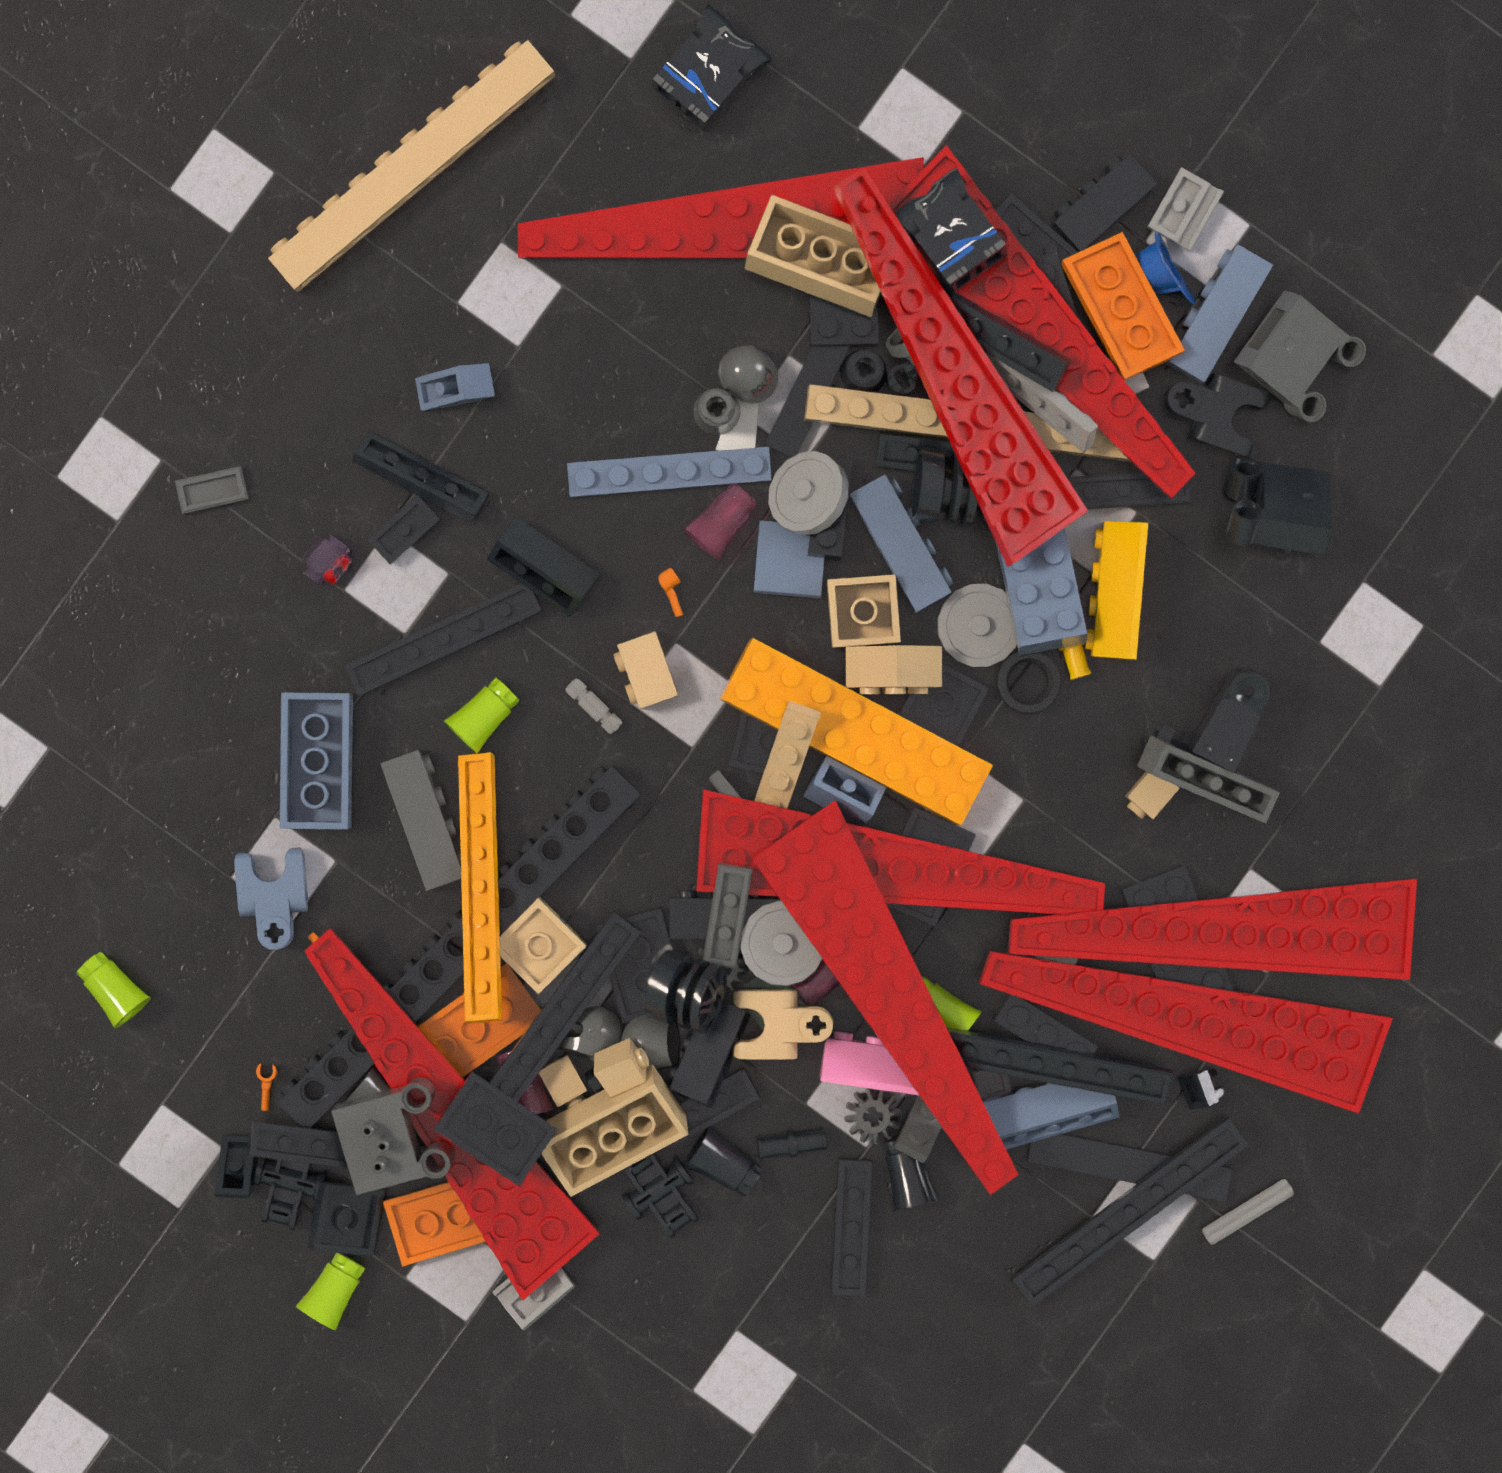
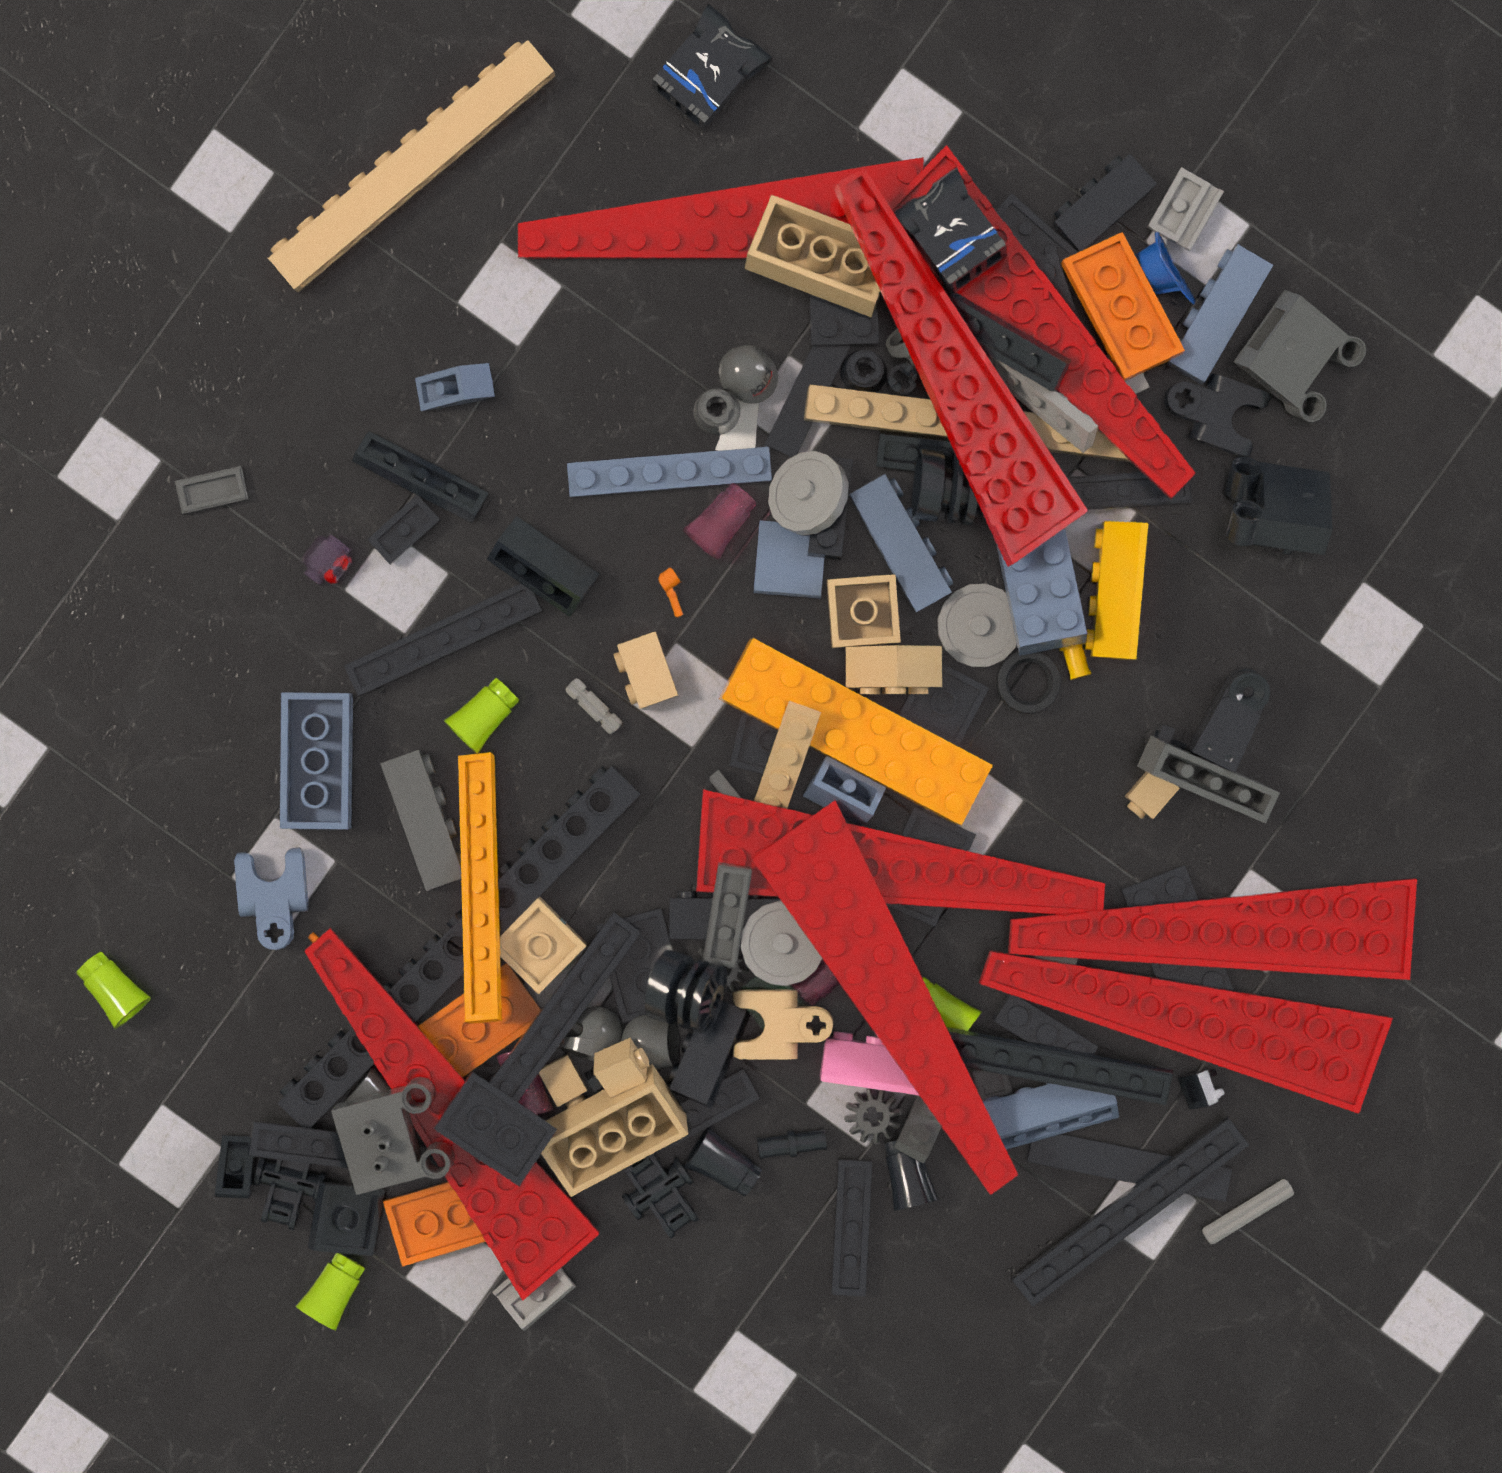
(266, 1086): orange hand -> none

